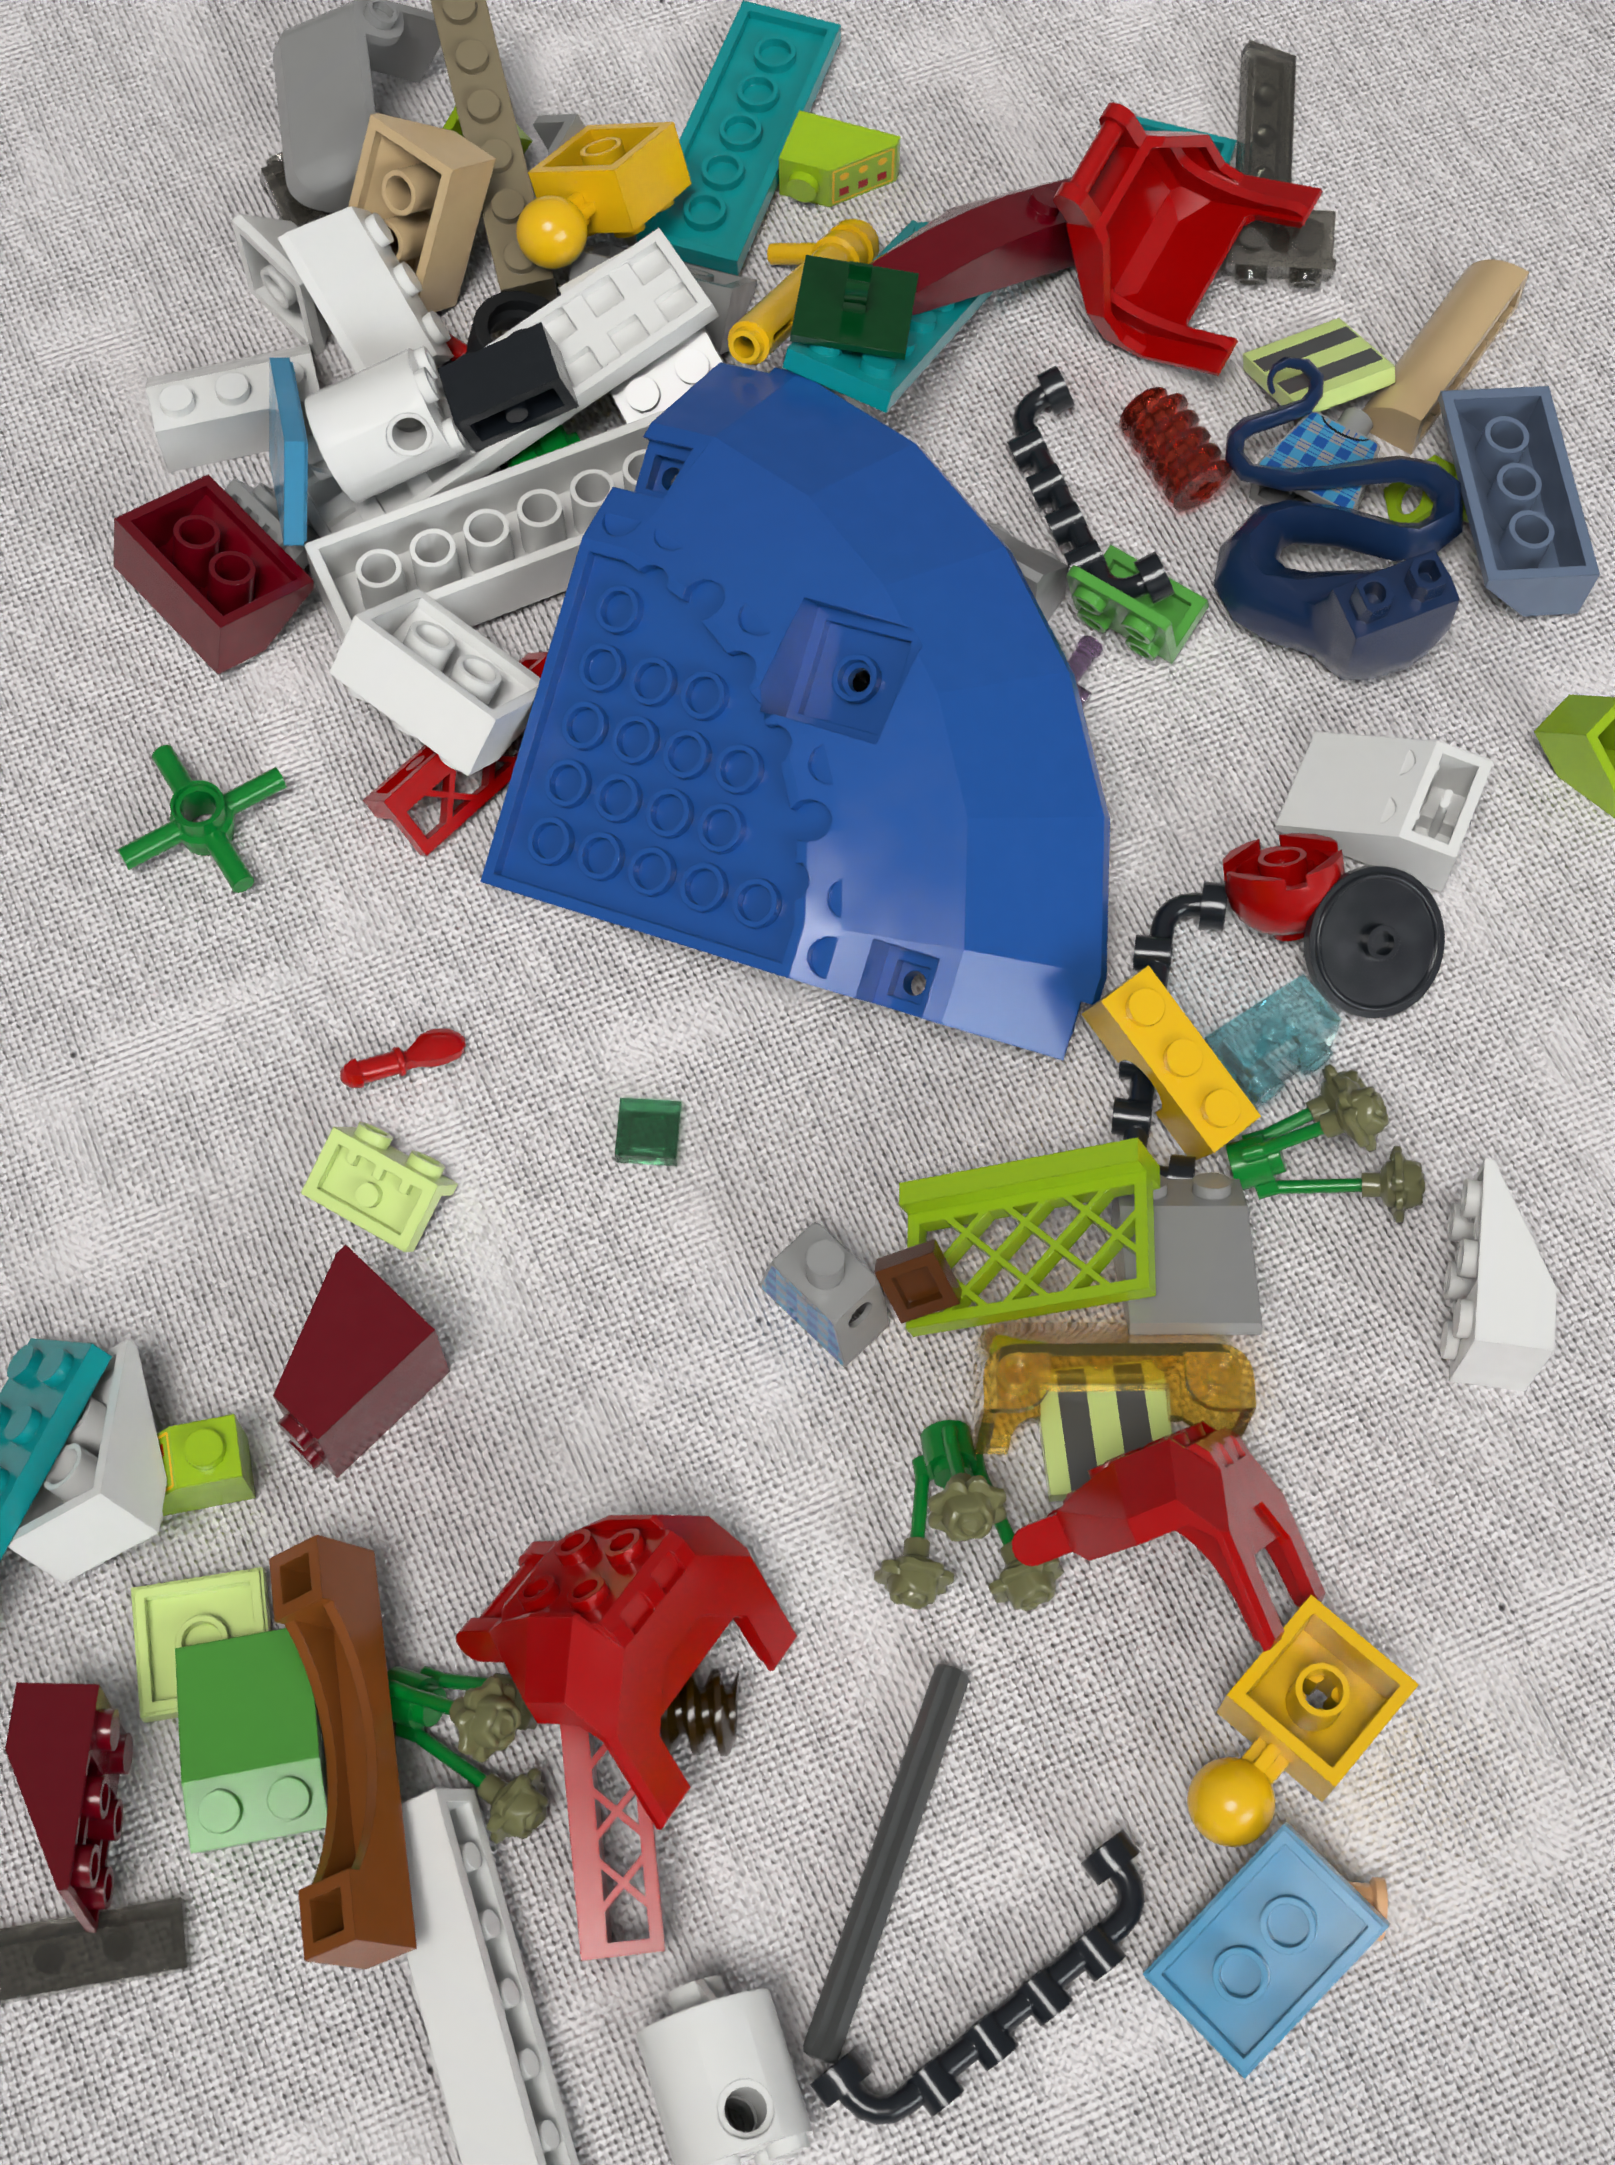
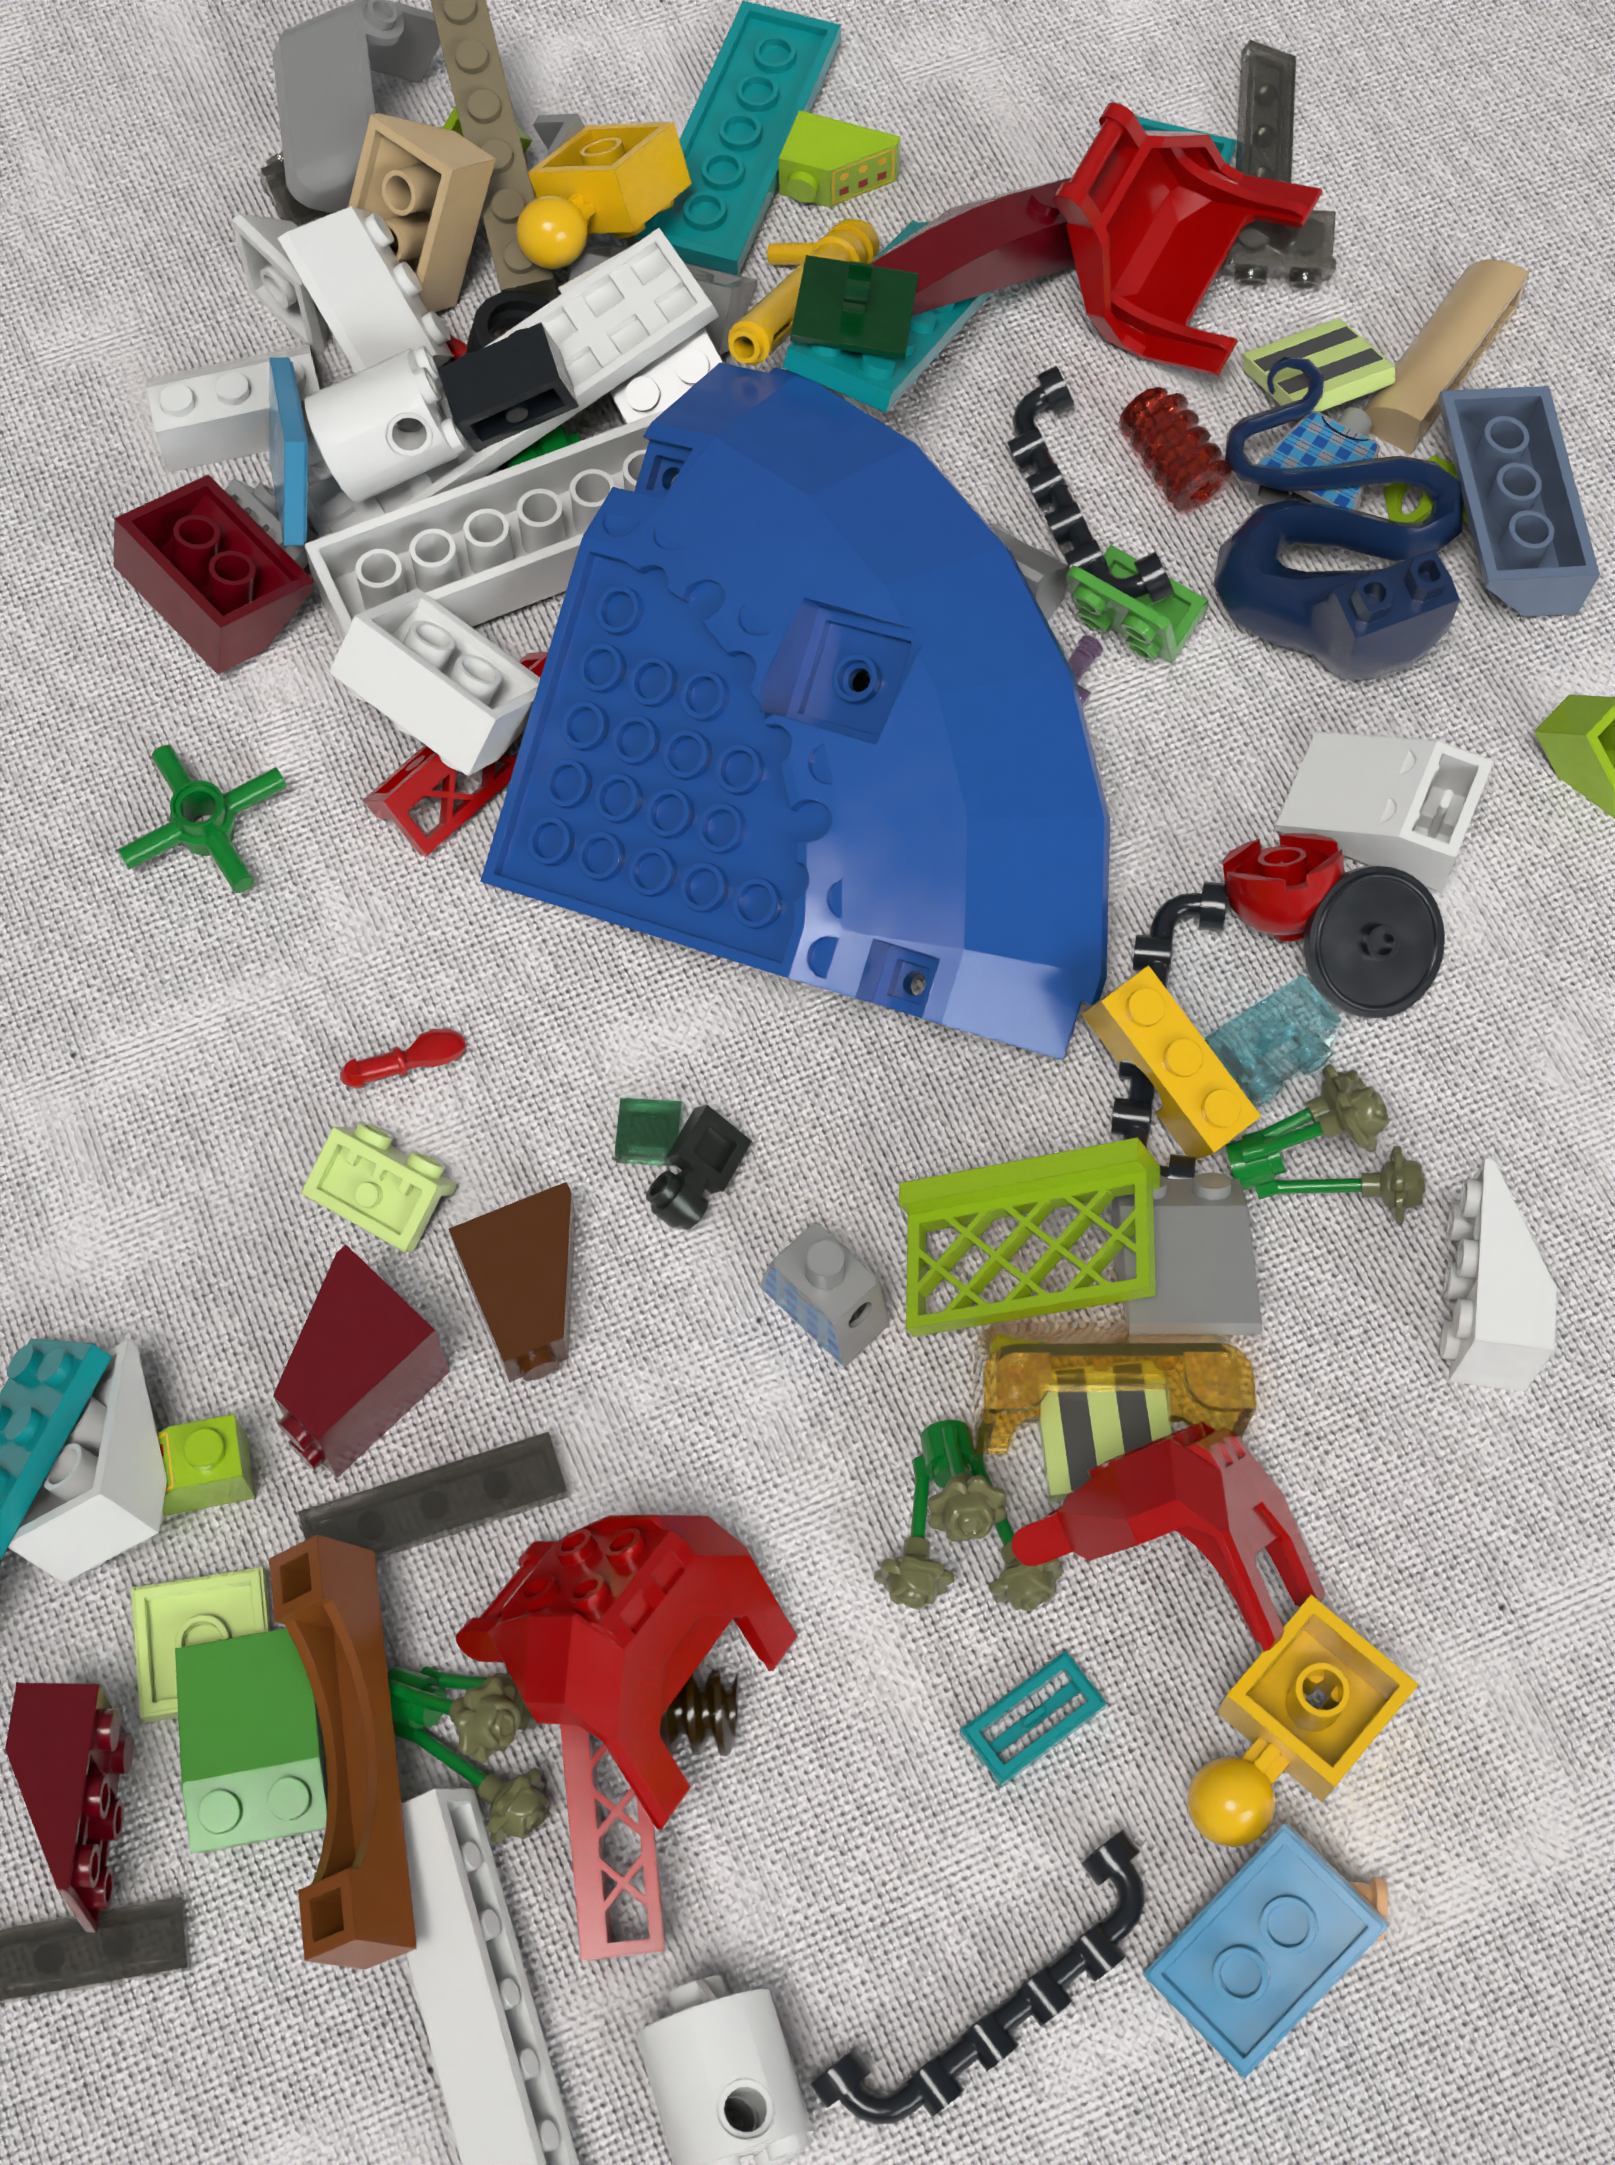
(443, 1499): none -> clear smoke tile
(523, 1278): none -> reddish brown slope
(708, 1157): none -> pearl dark grey plate
(885, 1865): dark grey axle -> none
(918, 1281): reddish brown tile -> none
(988, 1753): none -> teal tile

